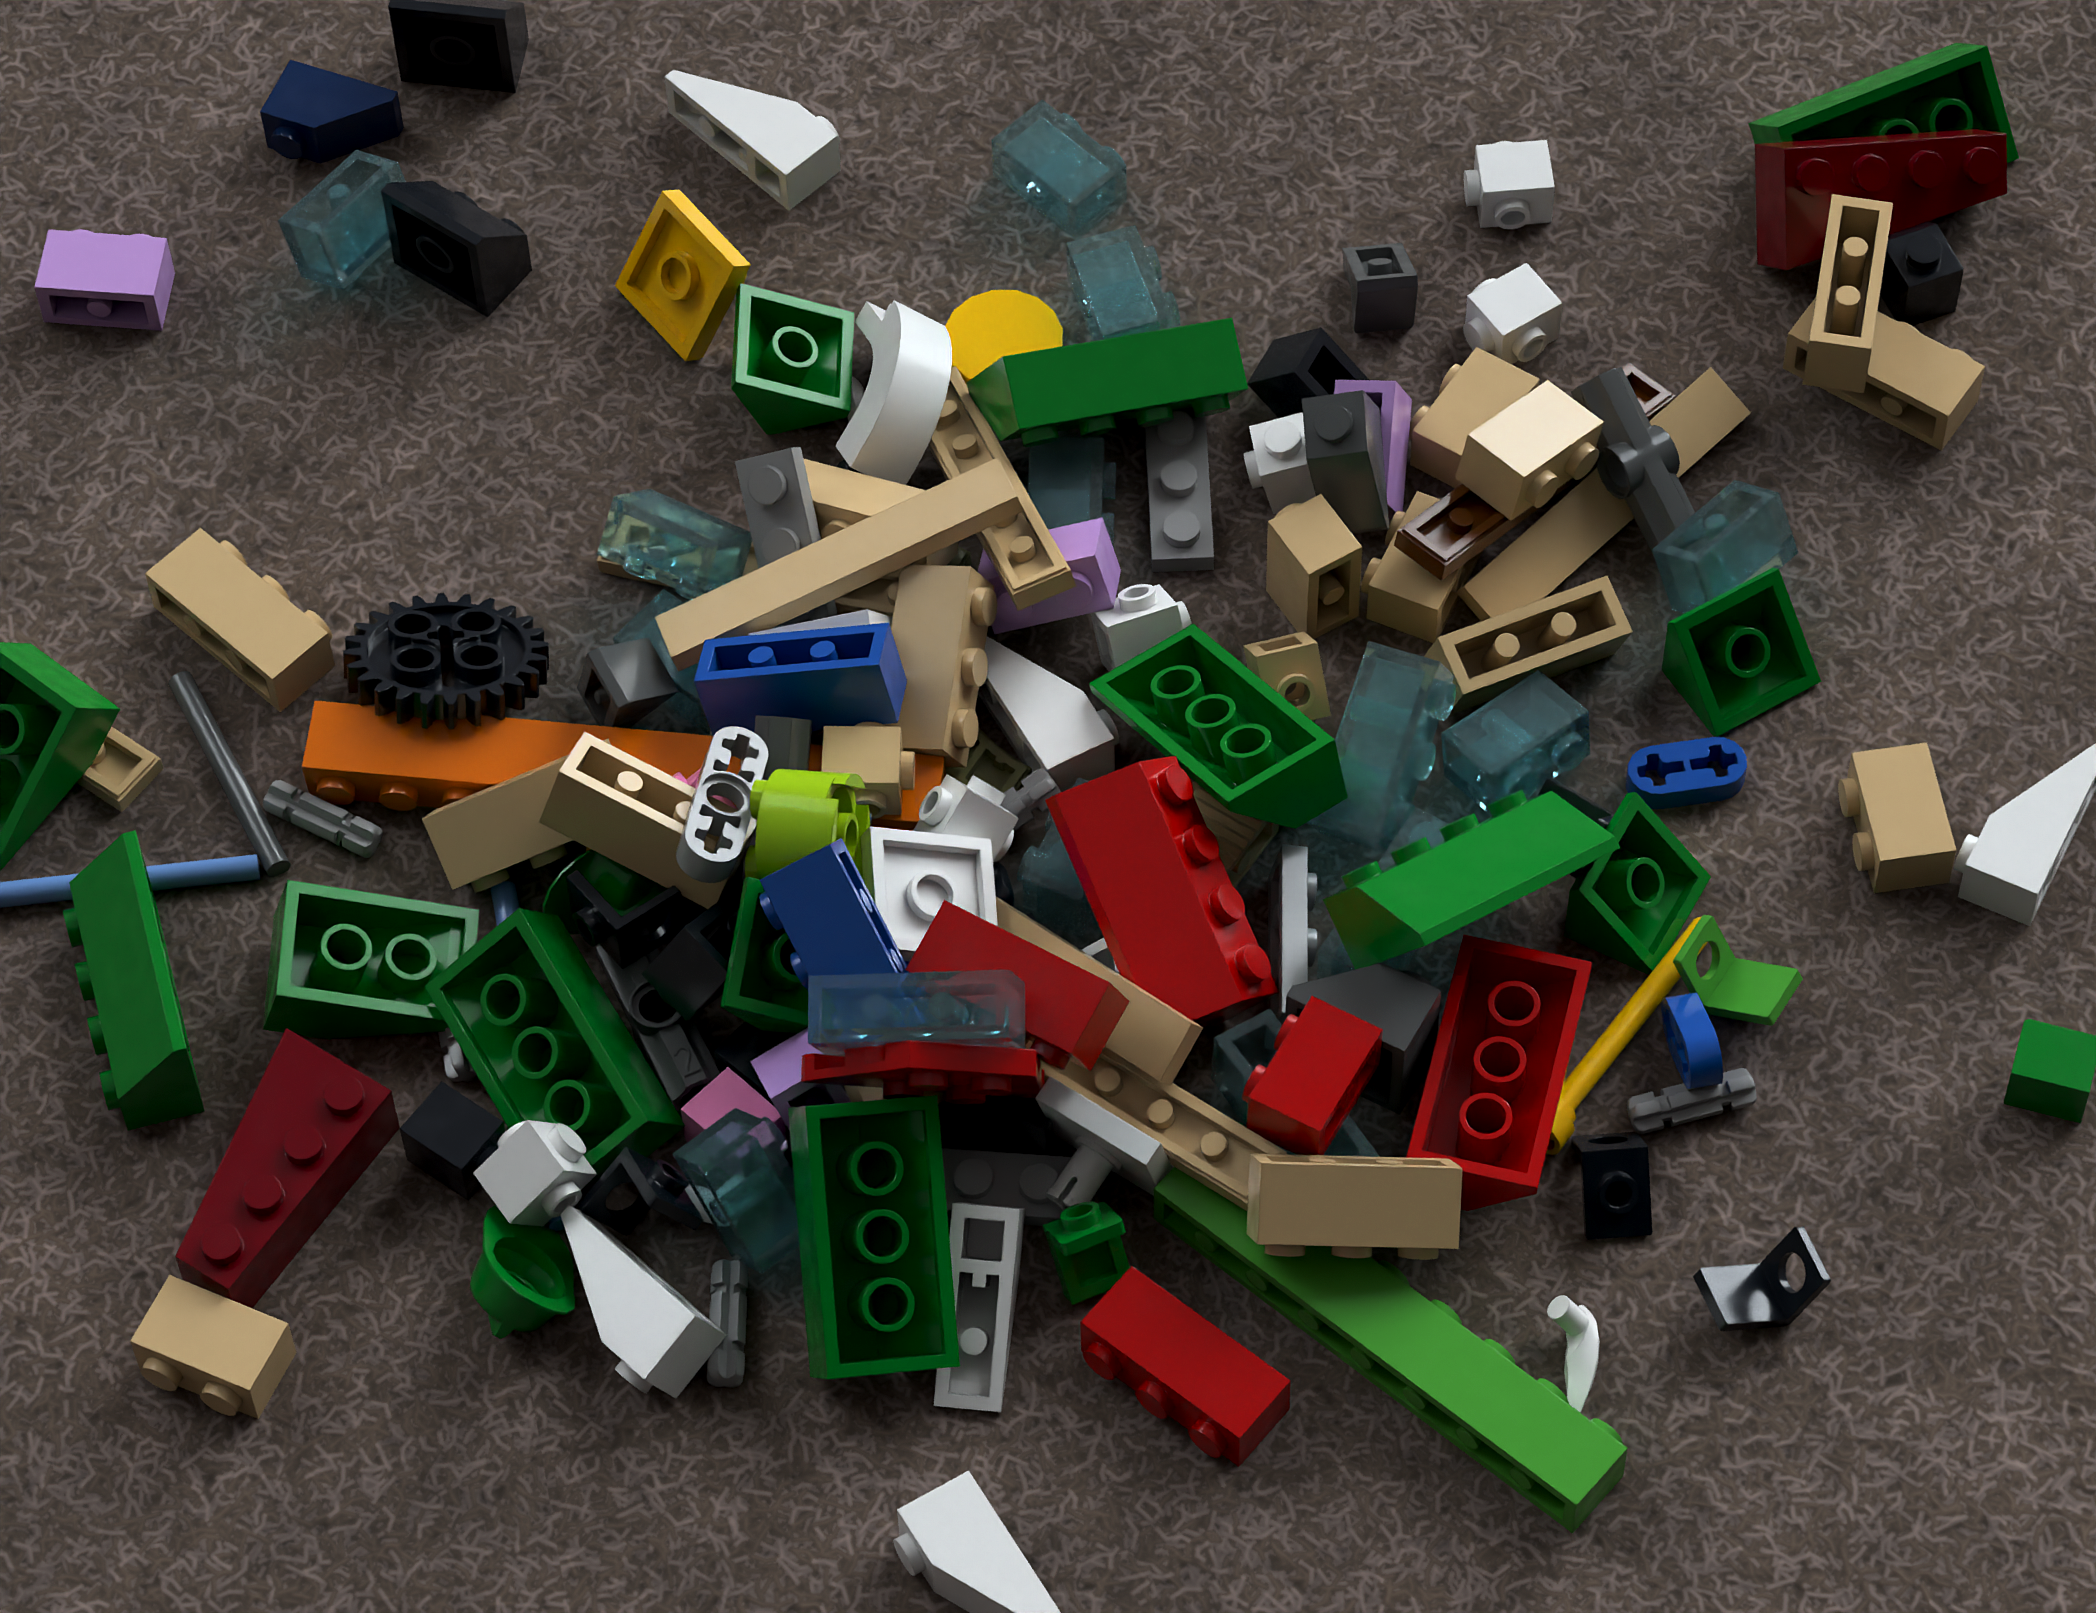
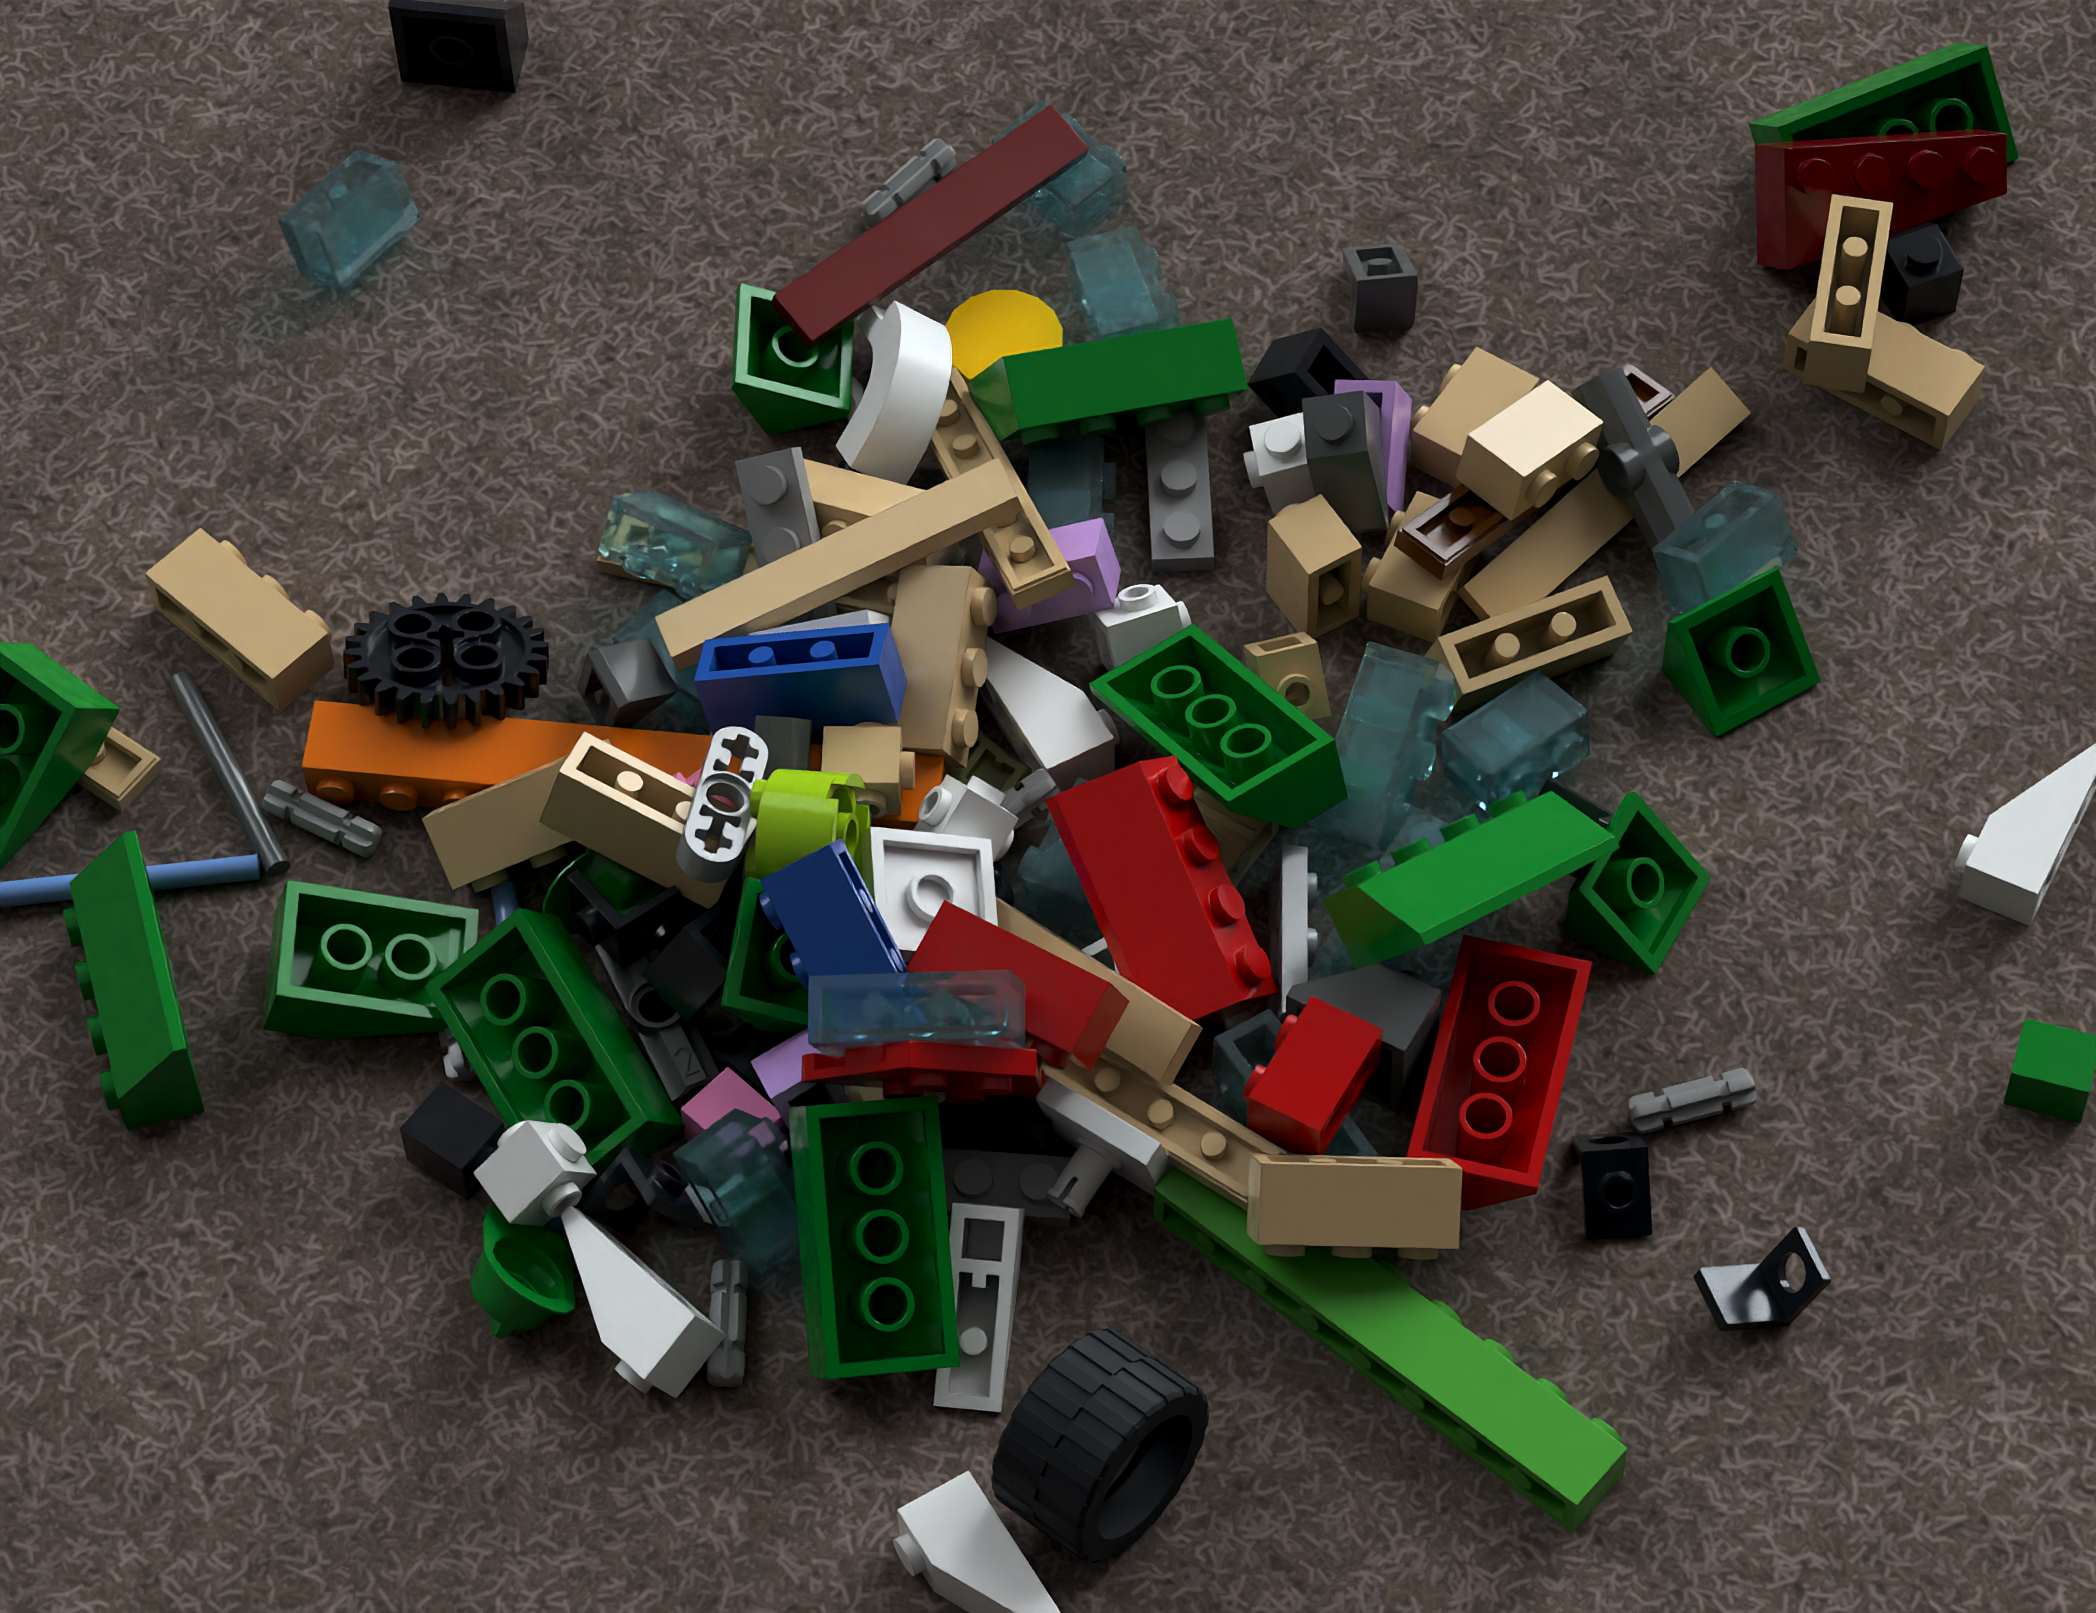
(105, 279): lavender brick -> none
(212, 1348): tan brick -> none
(285, 1169): dark red wedge -> none
(327, 114): dark blue slope -> none
(455, 243): black slope -> none
(682, 275): yellow tile -> none
(759, 134): white slope -> none
(909, 181): none -> light grey axle
(929, 226): none -> dark red tile
(1087, 1249): green bracket -> none
(1099, 1445): none -> black tyre
(1184, 1367): red brick -> none
(1511, 184): white brick -> none
(1513, 316): white brick -> none
(1581, 1349): white bar -> none
(1614, 1040): yellow piece -> none
(1686, 772): blue beam -> none
(1692, 1040): blue beam -> none
(1734, 985): bright green bracket -> none
(1898, 818): tan brick -> none

